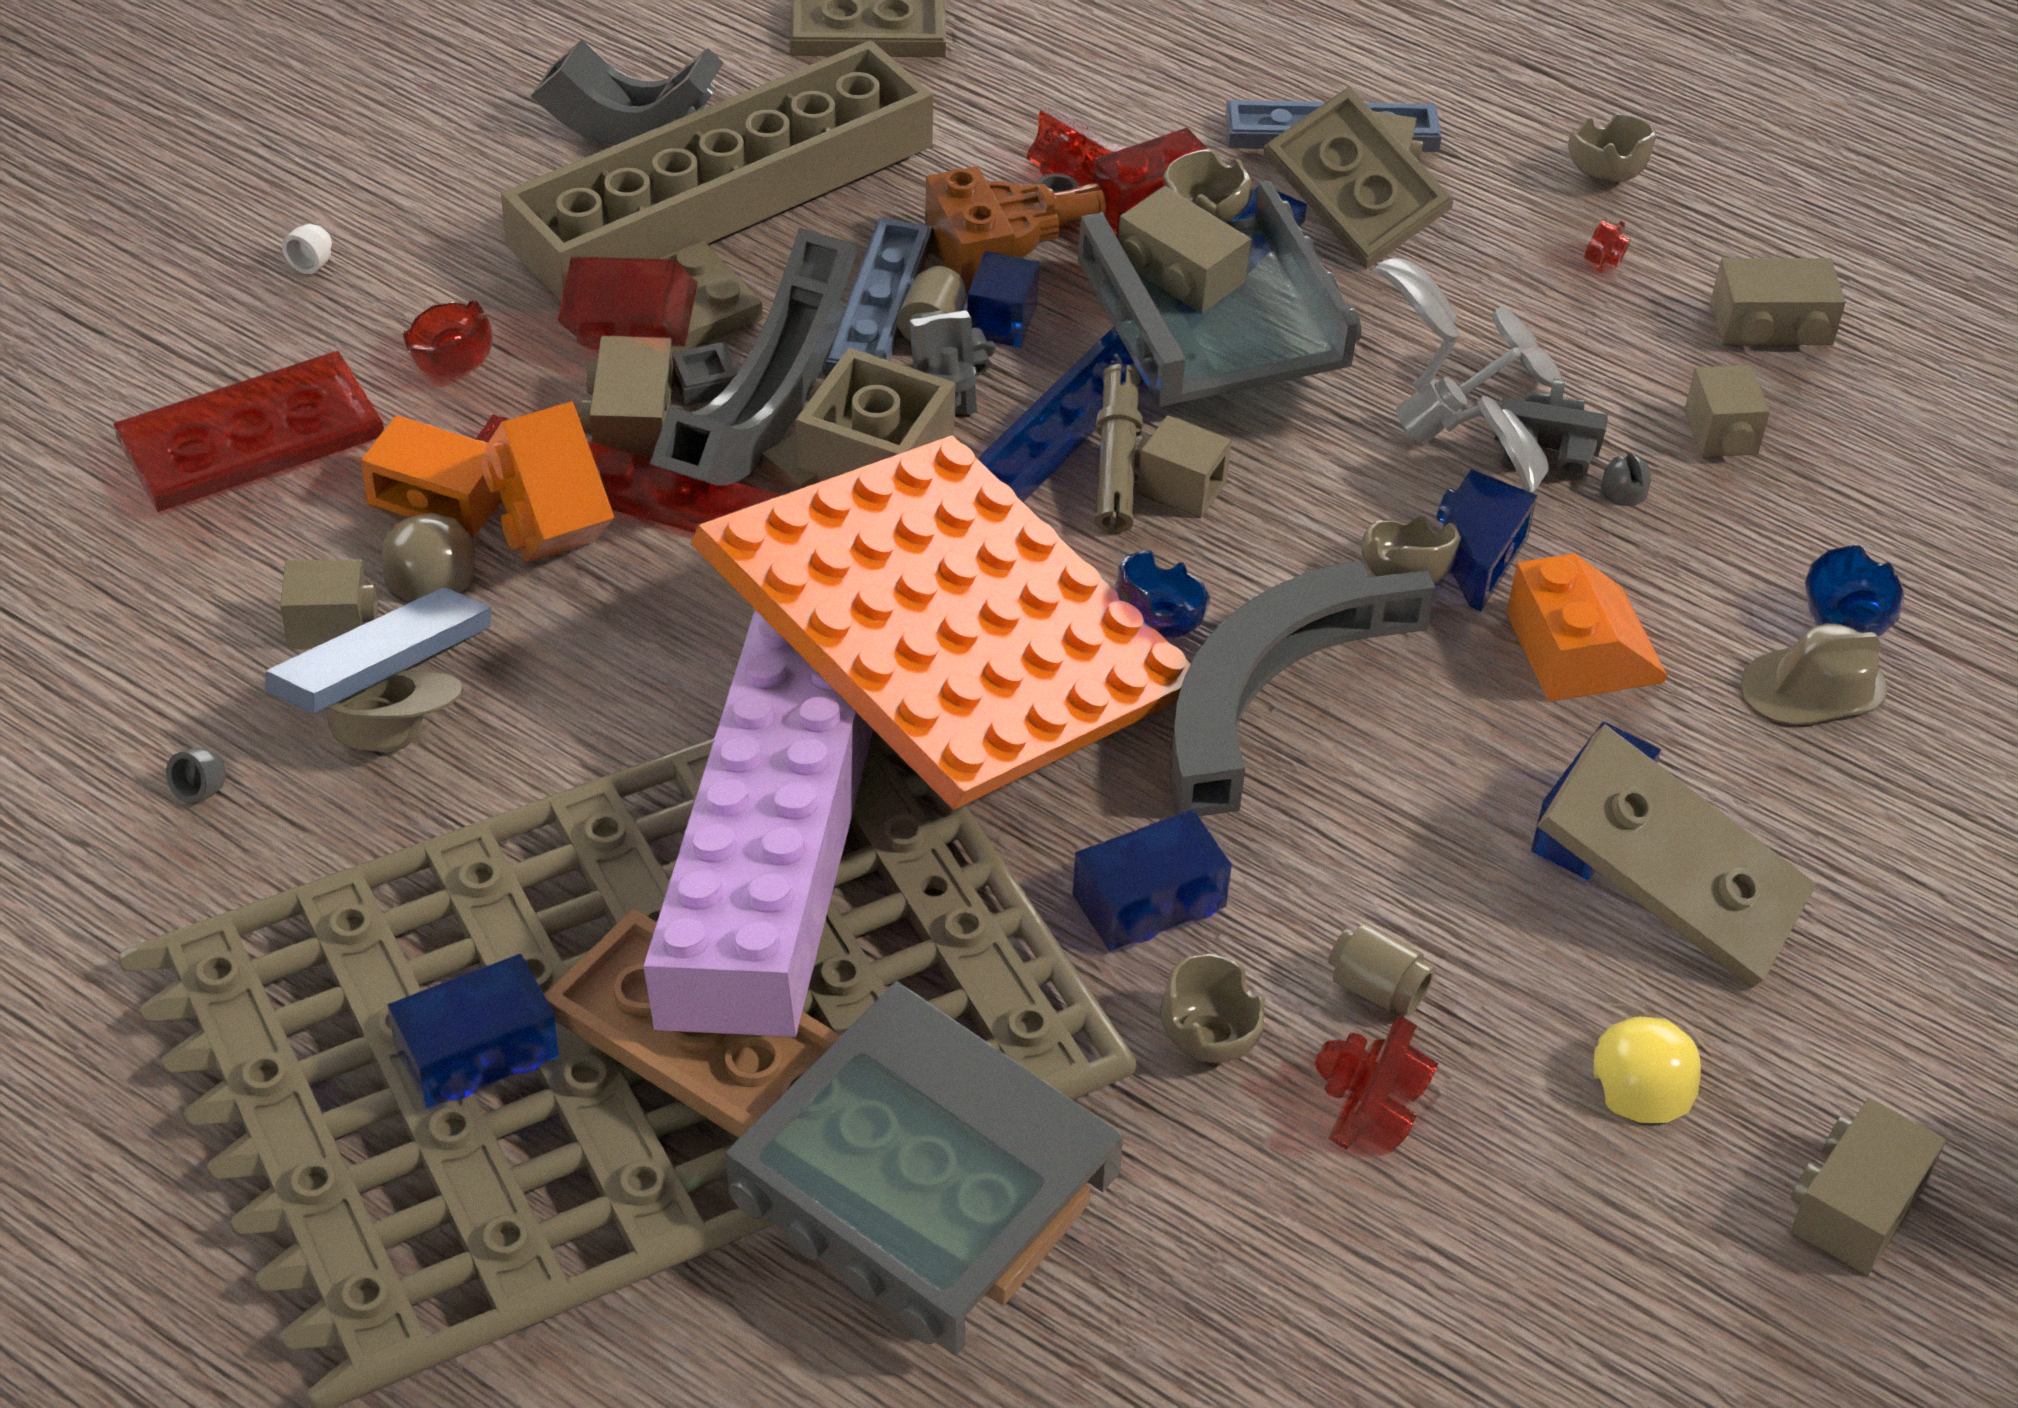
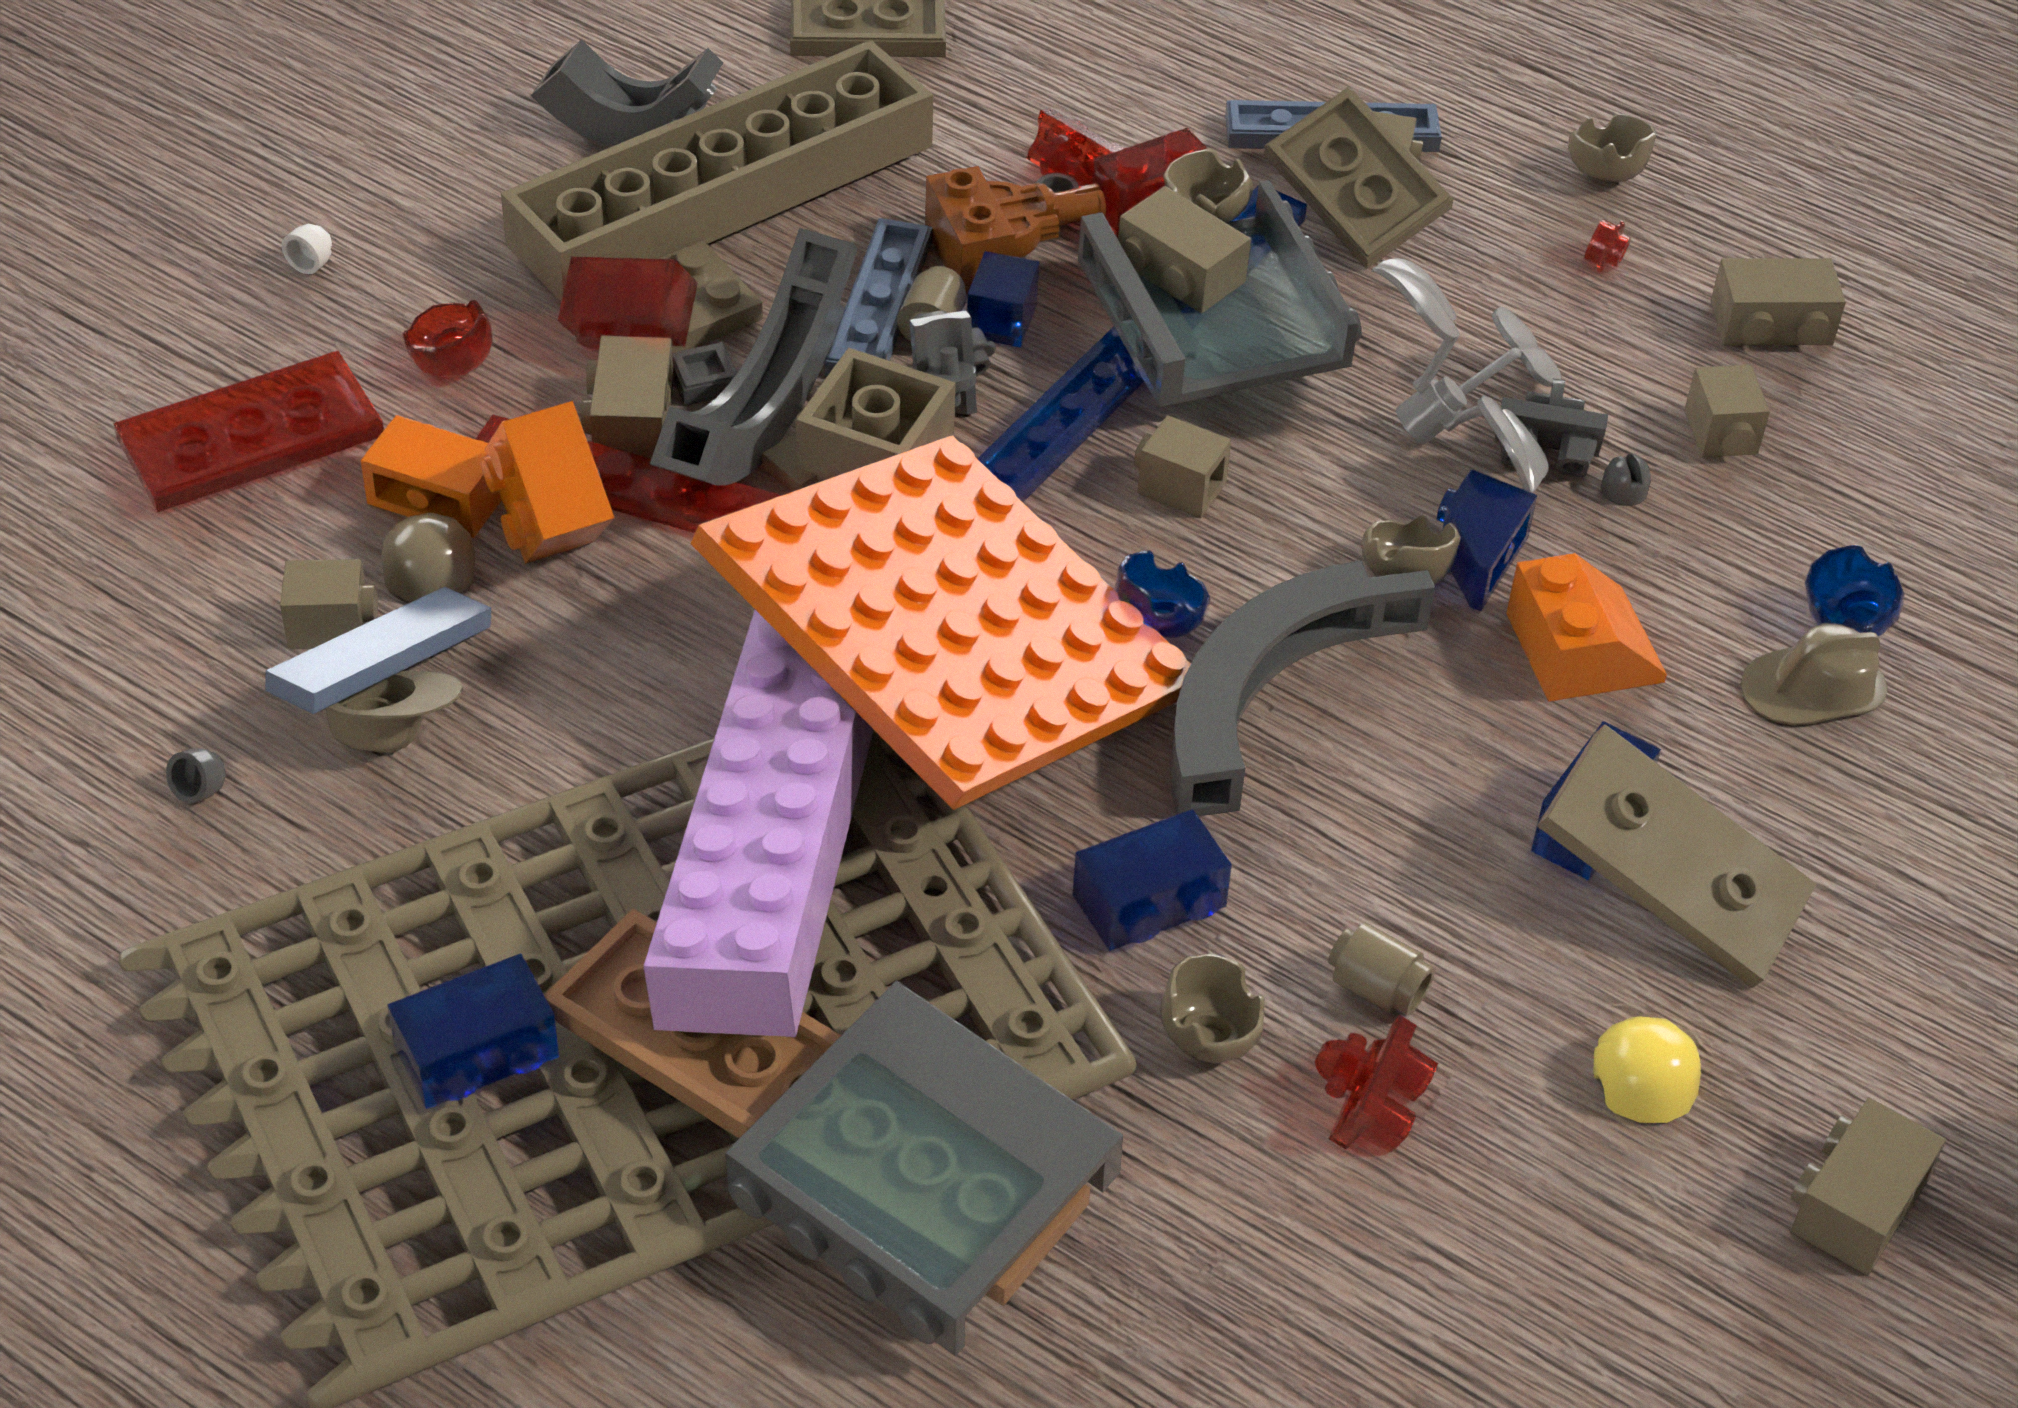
(1118, 426): dark tan pin -> none

